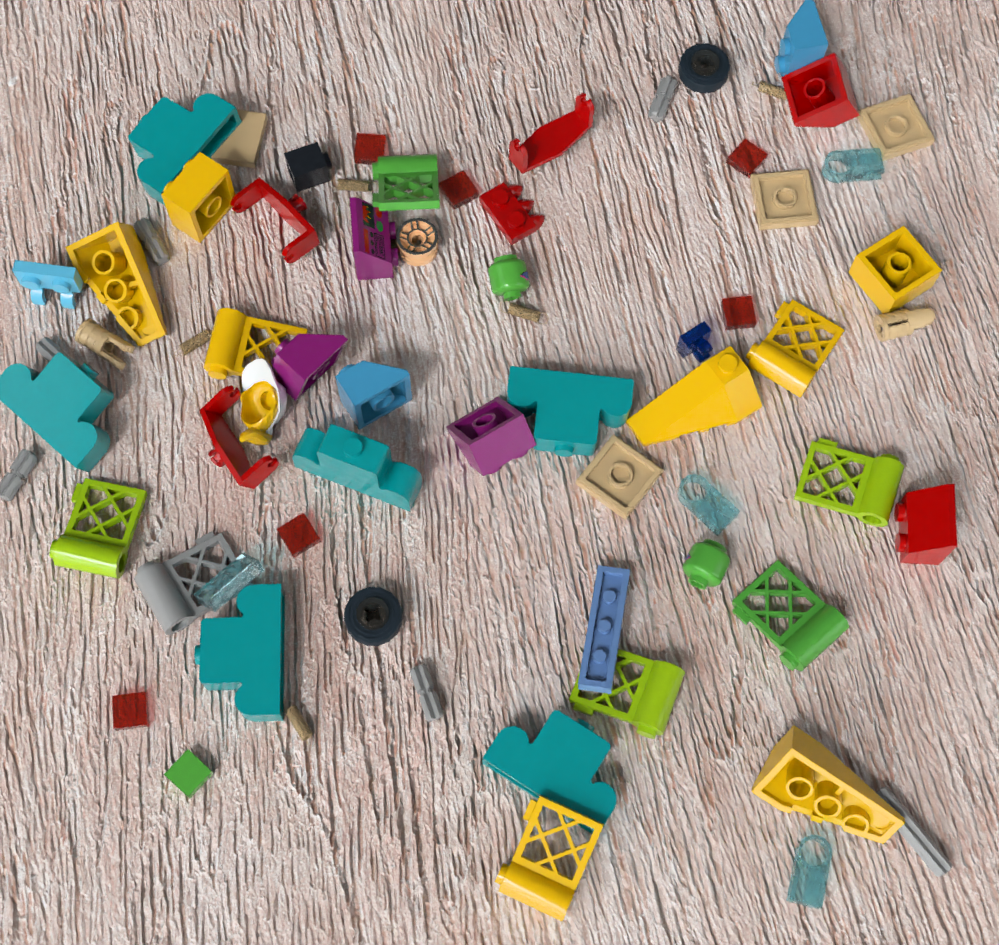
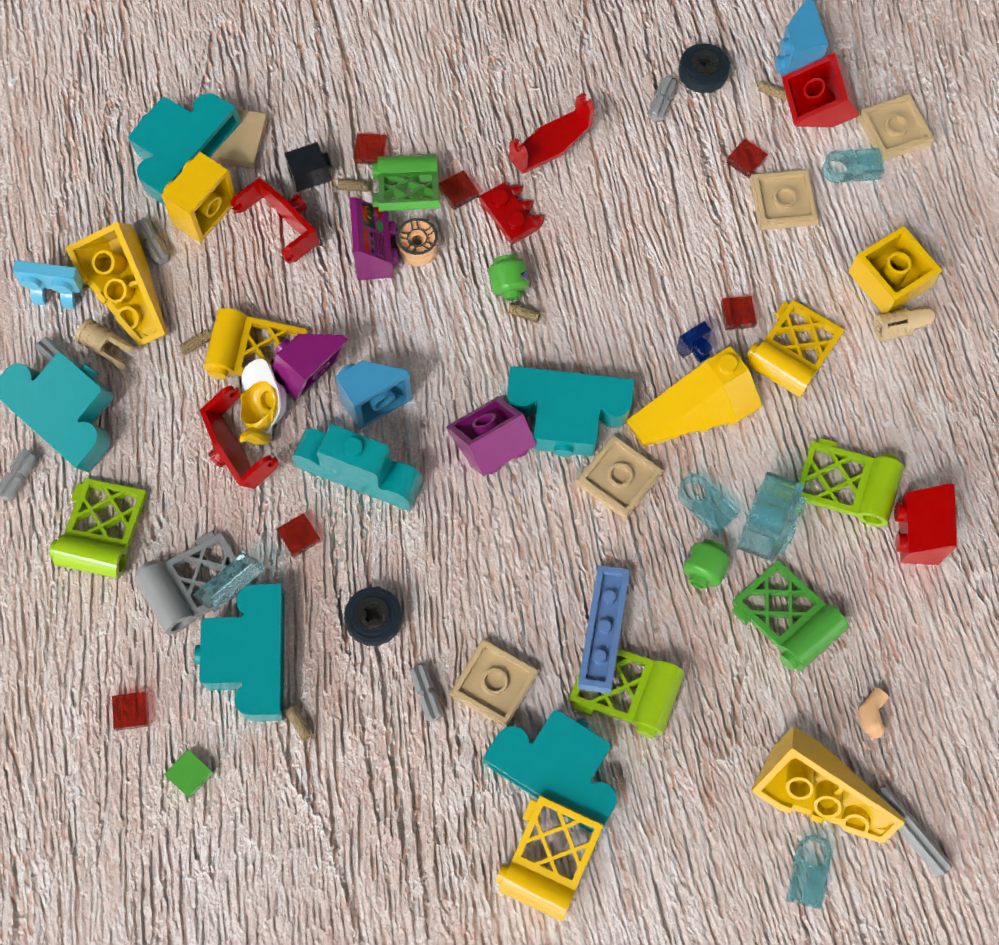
(494, 682): none -> tan tile
(772, 517): none -> clear light blue brick
(870, 716): none -> light nougat arm

